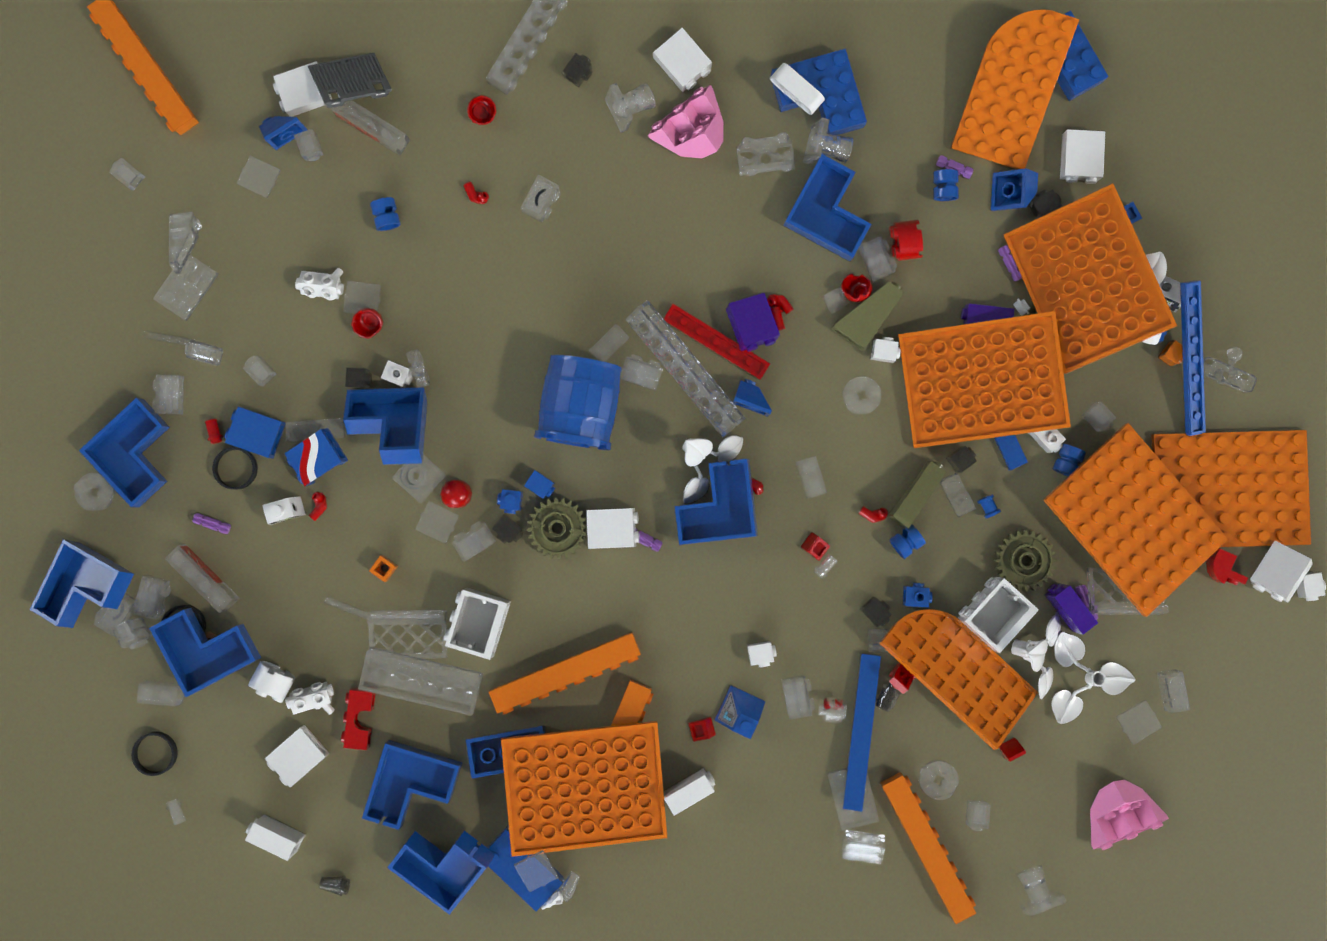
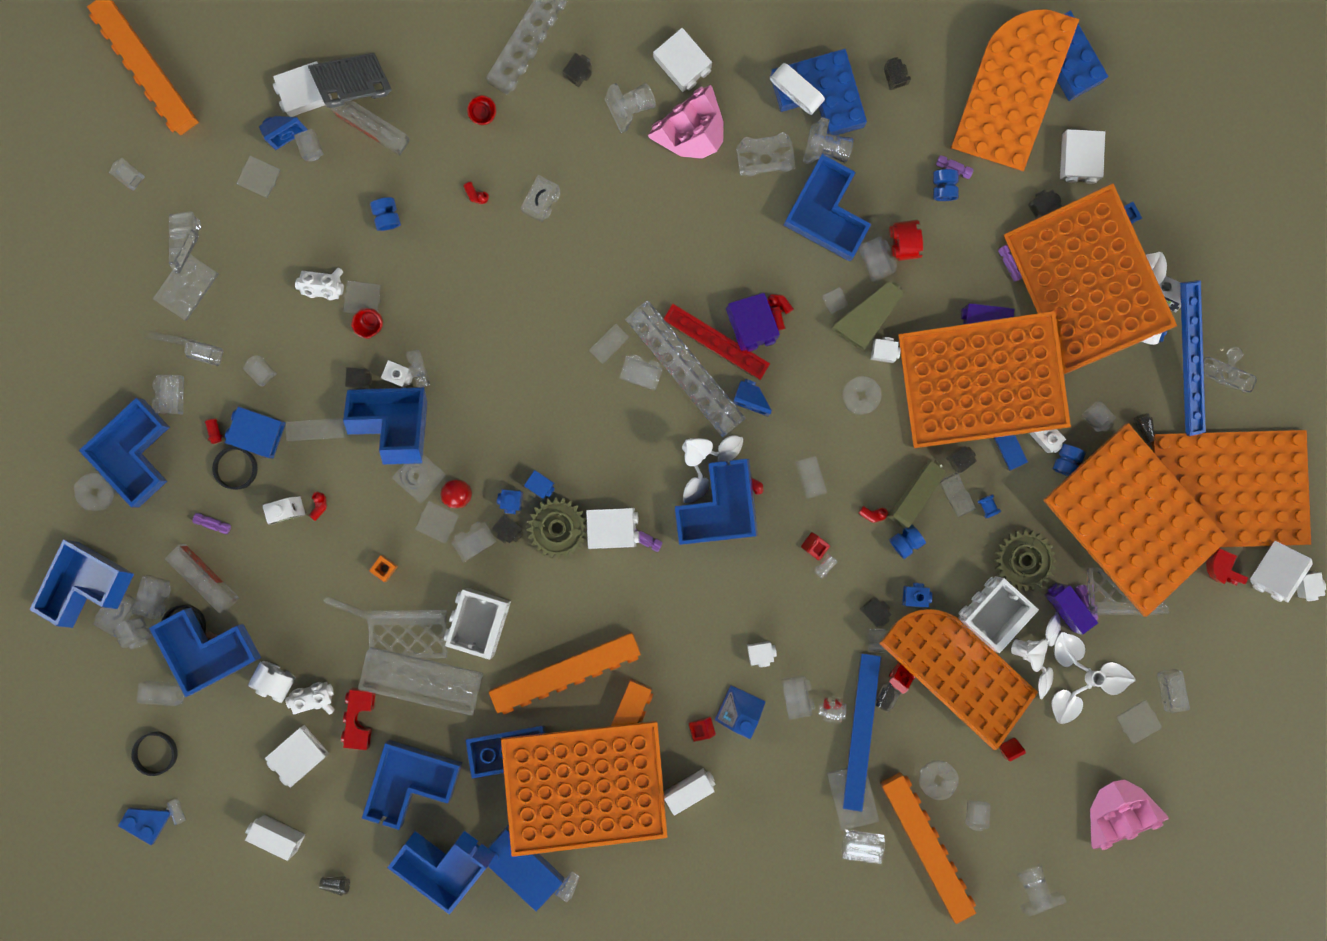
(144, 823): none -> blue wing
(315, 456): panel -> none
(536, 870): clear piece -> none
(556, 898): white hand -> none
(579, 402): blue piece -> none
(856, 287): red hair -> none
(896, 73): none -> clear smoke brick
(1013, 189): blue slope -> none
(1021, 306): white plate -> none
(1145, 427): none -> clear smoke cone
(1172, 353): orange plate -> none

